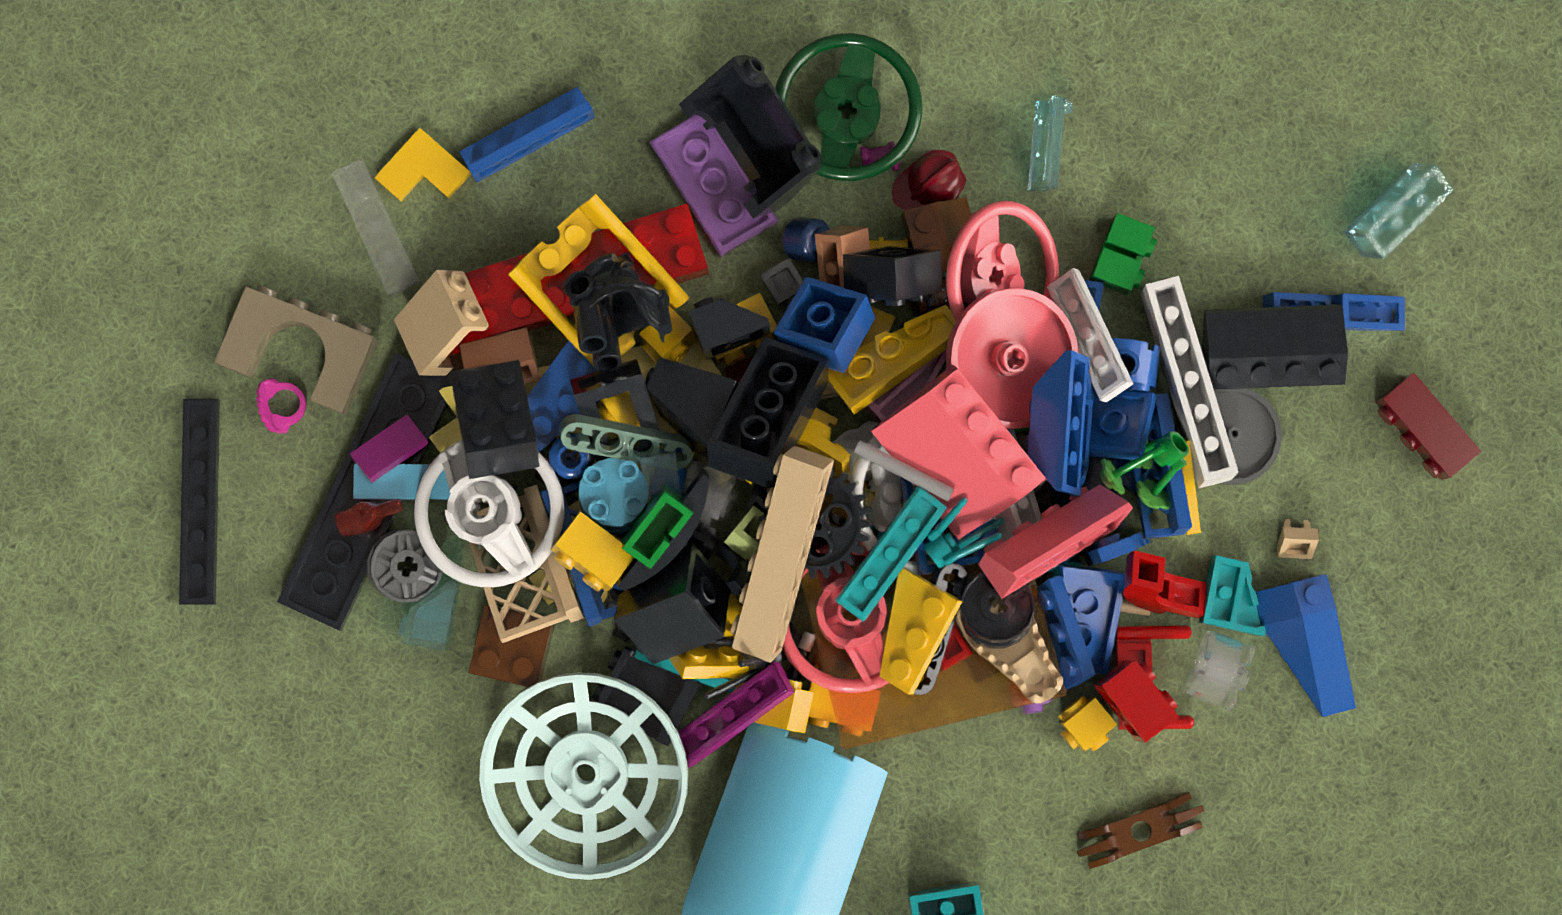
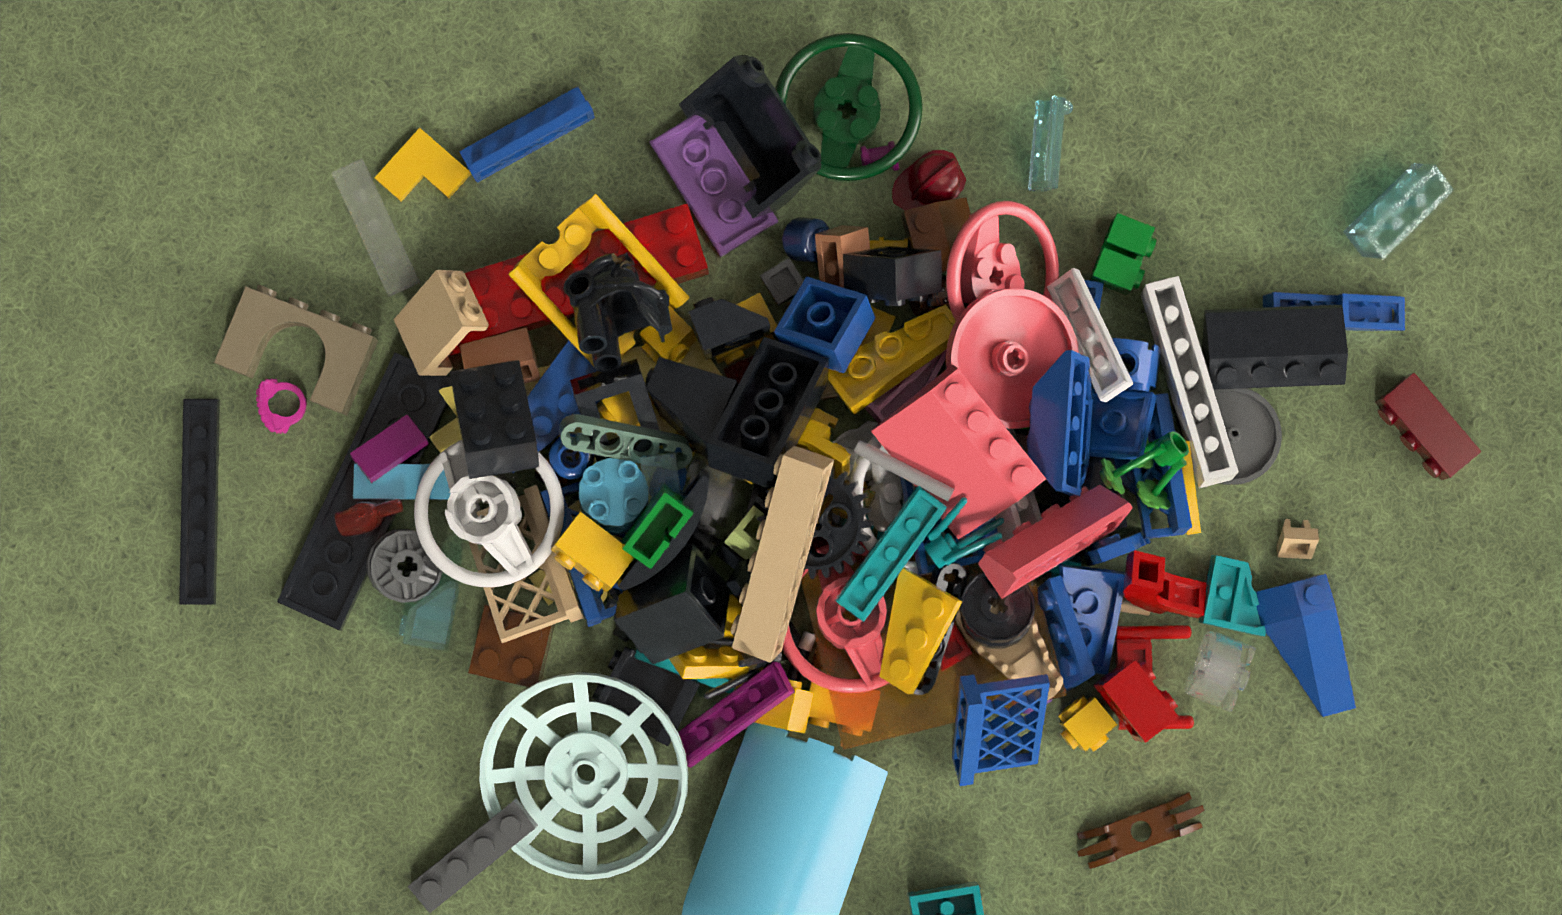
(473, 855): none -> dark grey plate
(973, 728): none -> blue fence

